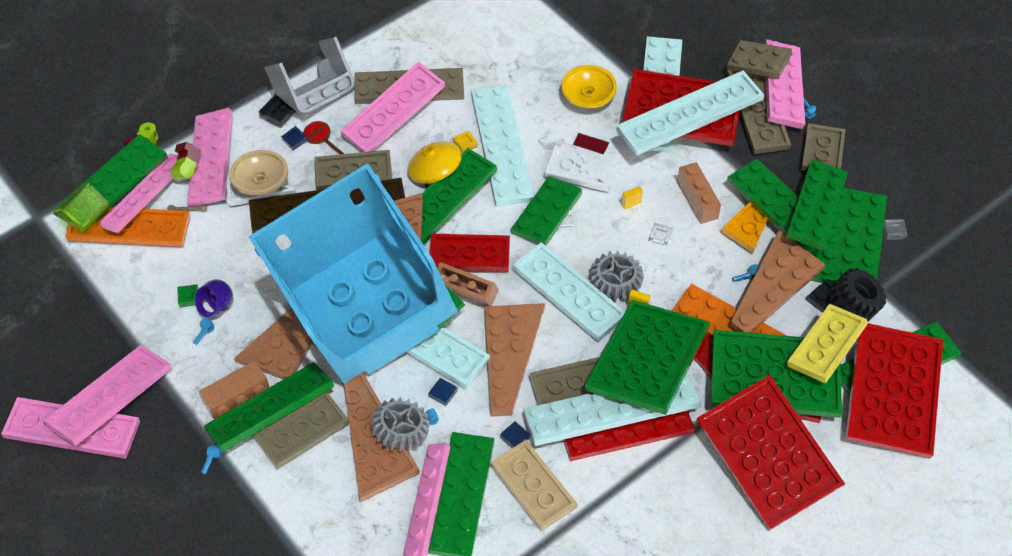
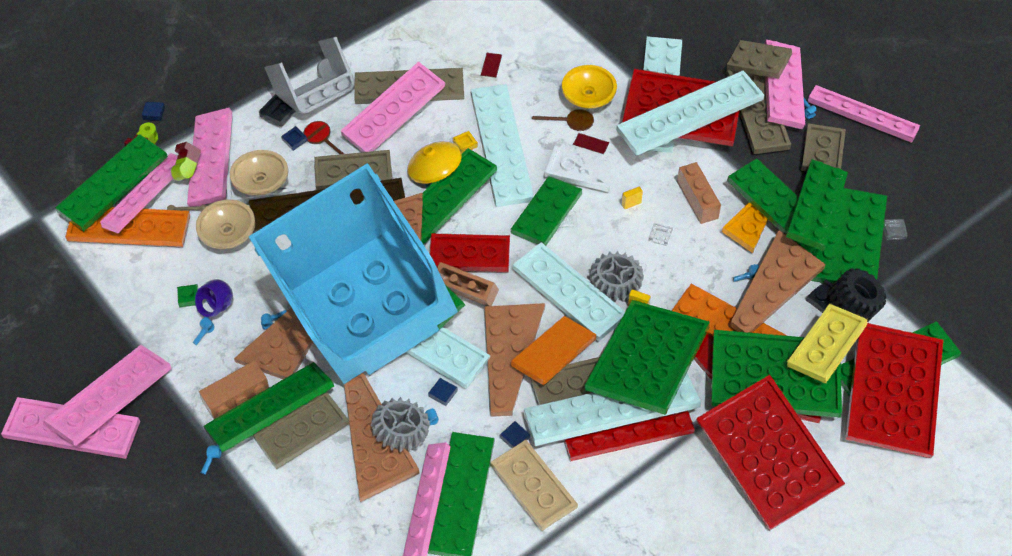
(82, 207): clear neon green slope -> none
(153, 111): none -> dark blue tile
(222, 217): none -> tan dish
(266, 319): none -> dark azure hand
(491, 65): none -> dark red sticker
(553, 350): none -> orange tile
(577, 120): none -> reddish brown piece
(863, 113): none -> bright pink plate

